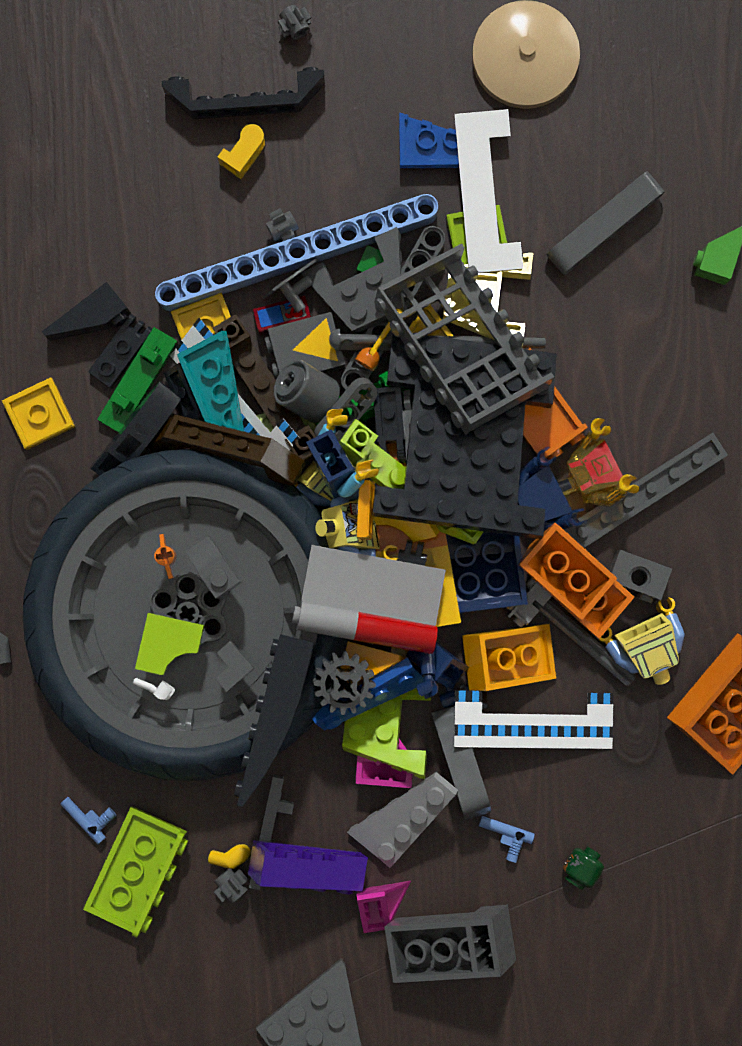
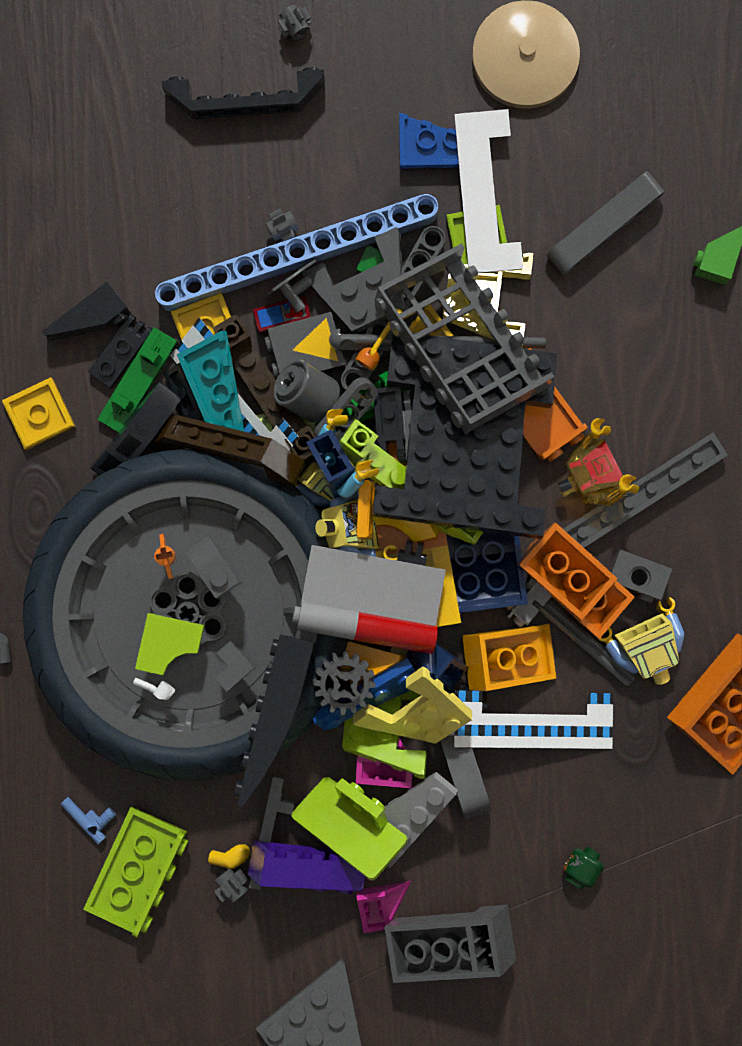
(244, 152): yellow leg -> none
(350, 825): none -> lime bracket
(425, 718): none -> light yellow wing
(508, 836): medium blue hose -> none
(541, 490): dark blue torso -> none

